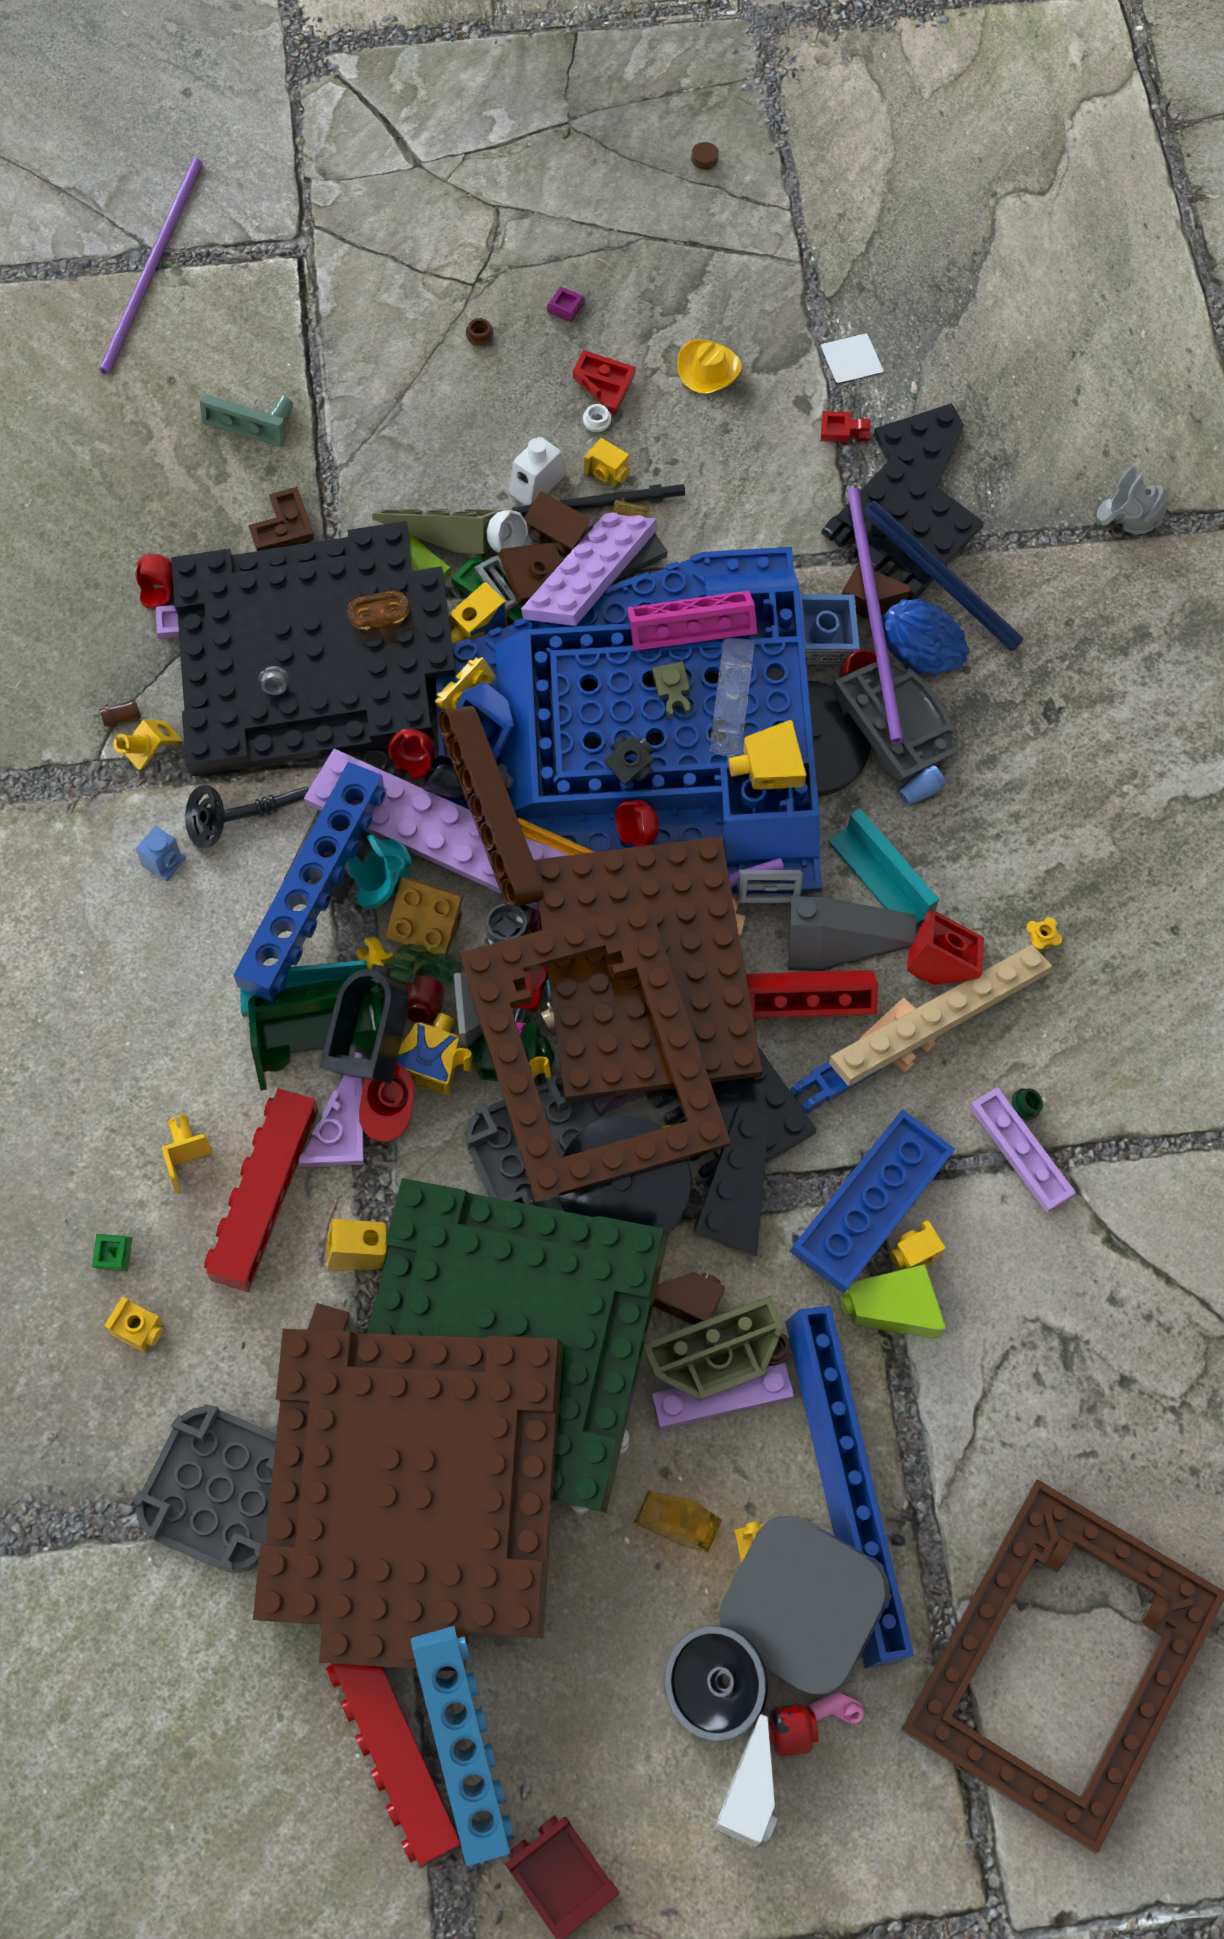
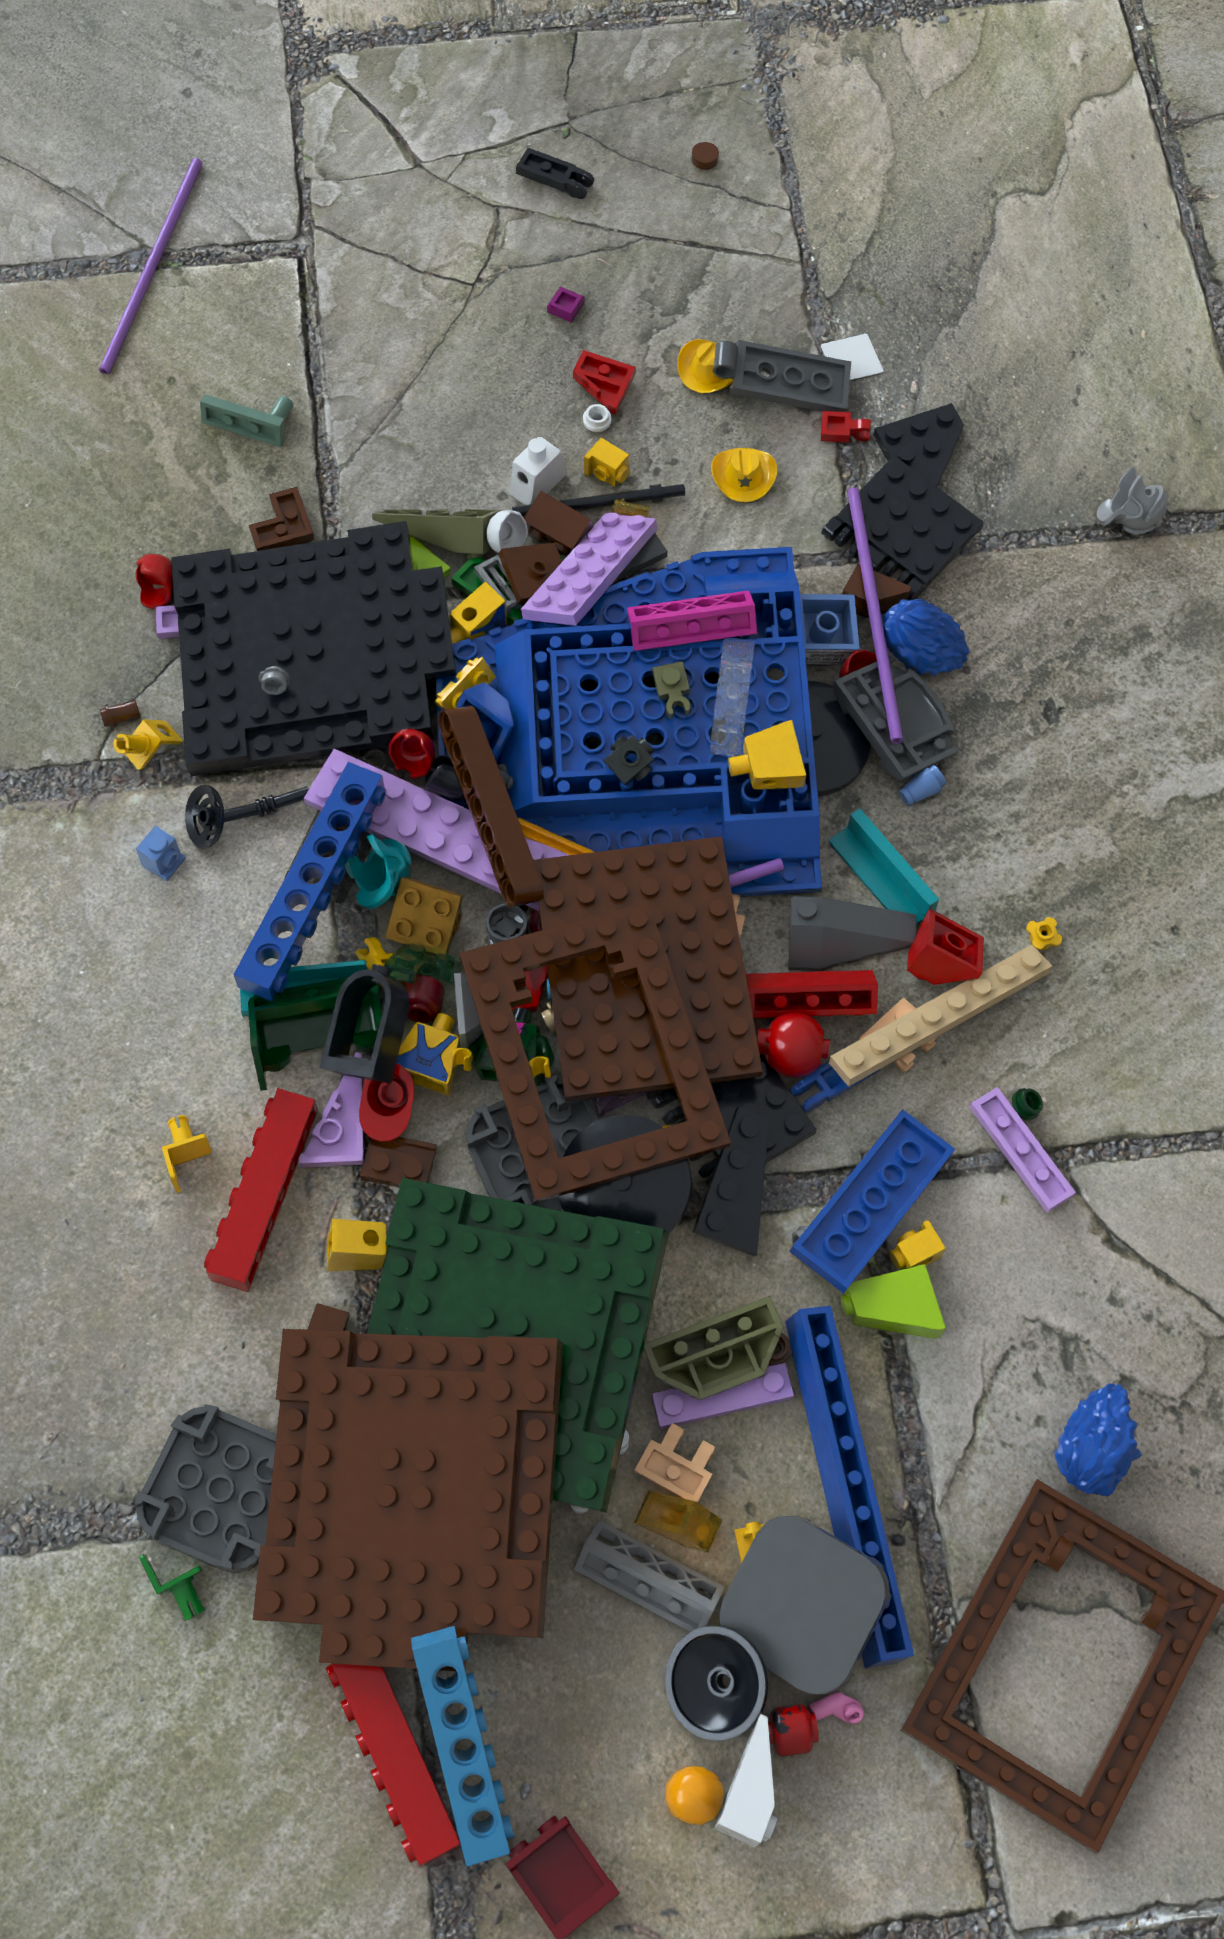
(112, 1252): green tile -> none
(144, 1335): yellow brick -> none
(180, 1587): none -> green bracket
(378, 609): clear orange plate -> none
(398, 1159): none -> reddish brown plate
(479, 332): reddish brown plate -> none
(554, 173): none -> black hinge
(637, 823): red hair -> none
(646, 1581): none -> light grey fence
(673, 1472): none -> light nougat plate
(690, 1297): reddish brown slope -> none
(694, 1795): none -> light orange hair
(744, 473): none -> yellow hat
(744, 885): light grey tile -> none
(793, 375): none -> dark grey hinge
(793, 1044): none -> red brick
(943, 575): dark blue axle -> none
(1098, 1442): none -> blue hair

